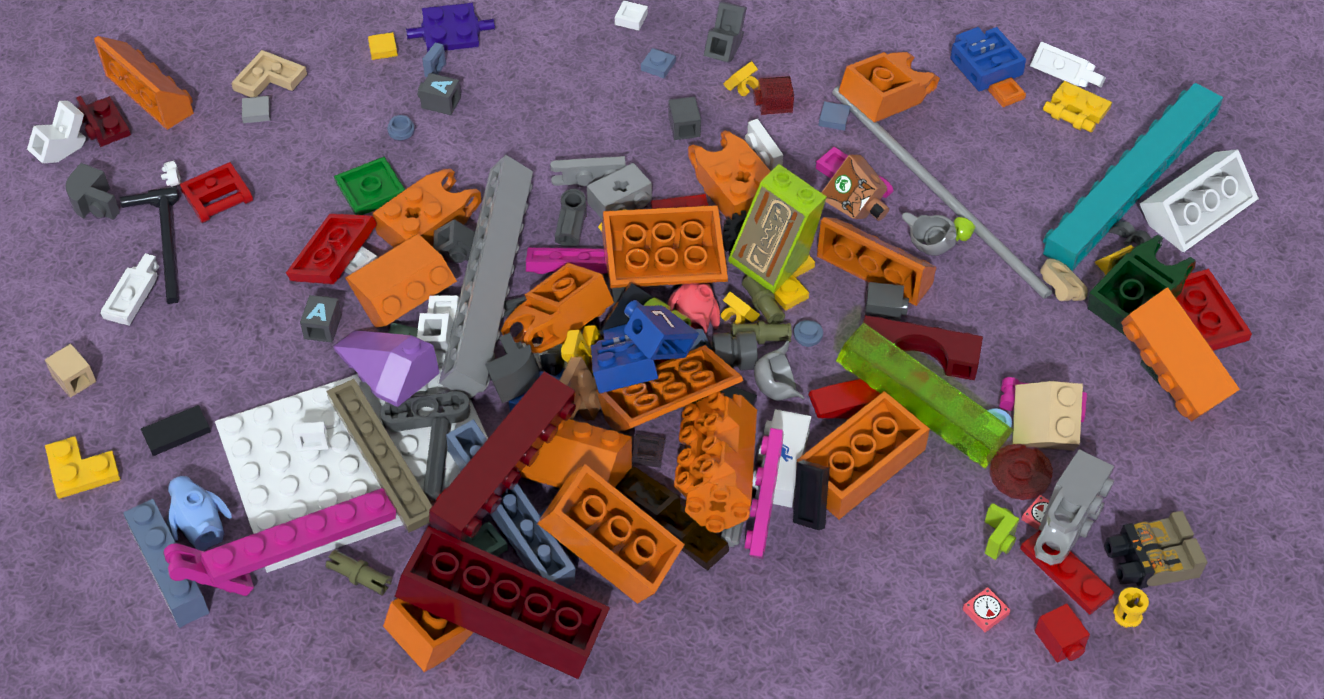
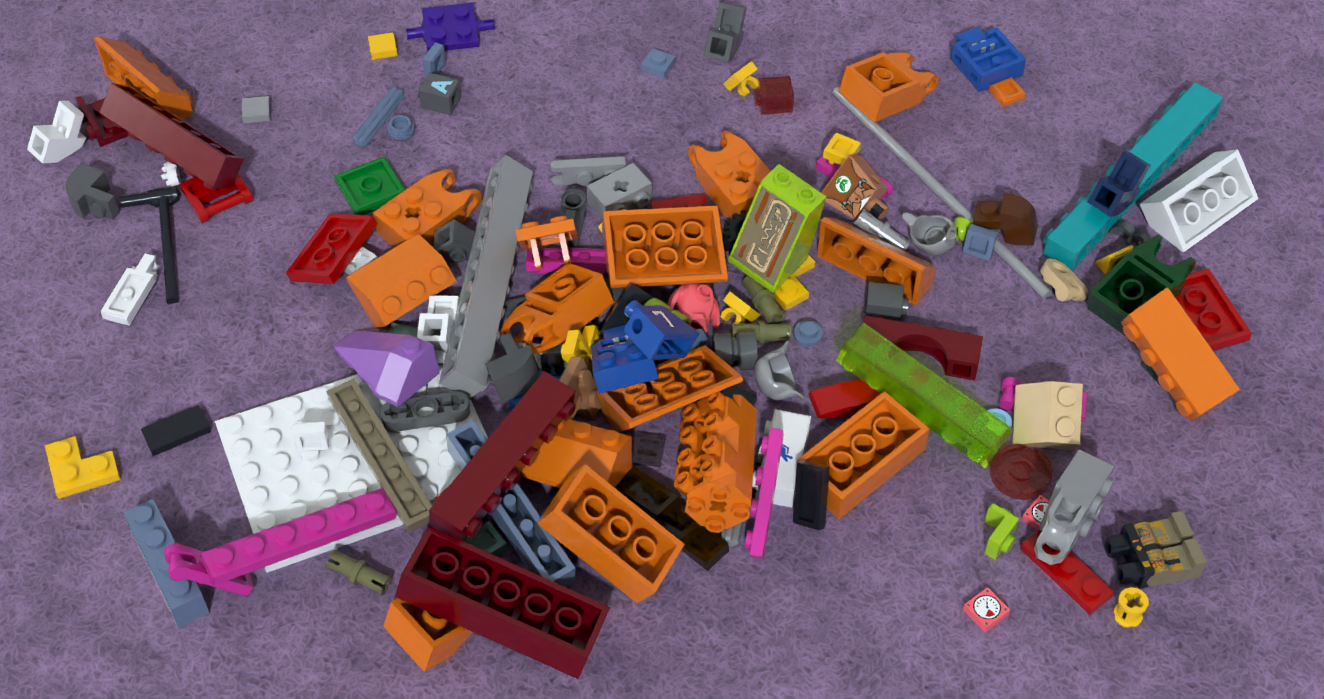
(70, 370): tan brick -> none
(171, 136): none -> dark red brick
(195, 513): light blue animal -> none
(267, 69): tan plate -> none
(320, 318): dark grey brick -> none
(378, 116): none -> sand blue axle
(436, 458): dark grey axle -> none
(557, 231): none -> orange plate
(631, 15): white plate -> none
(684, 118): dark grey brick -> none
(763, 144): white plate -> none
(834, 115): sand blue tile -> none
(840, 148): none -> yellow tile
(881, 230): none -> light grey pin
(980, 242): none -> sand blue plate
(1012, 215): none -> reddish brown brick
(1062, 633): red brick -> none
(1065, 66): white hinge -> none
(1072, 100): yellow plate -> none
(1118, 190): none -> dark blue brick

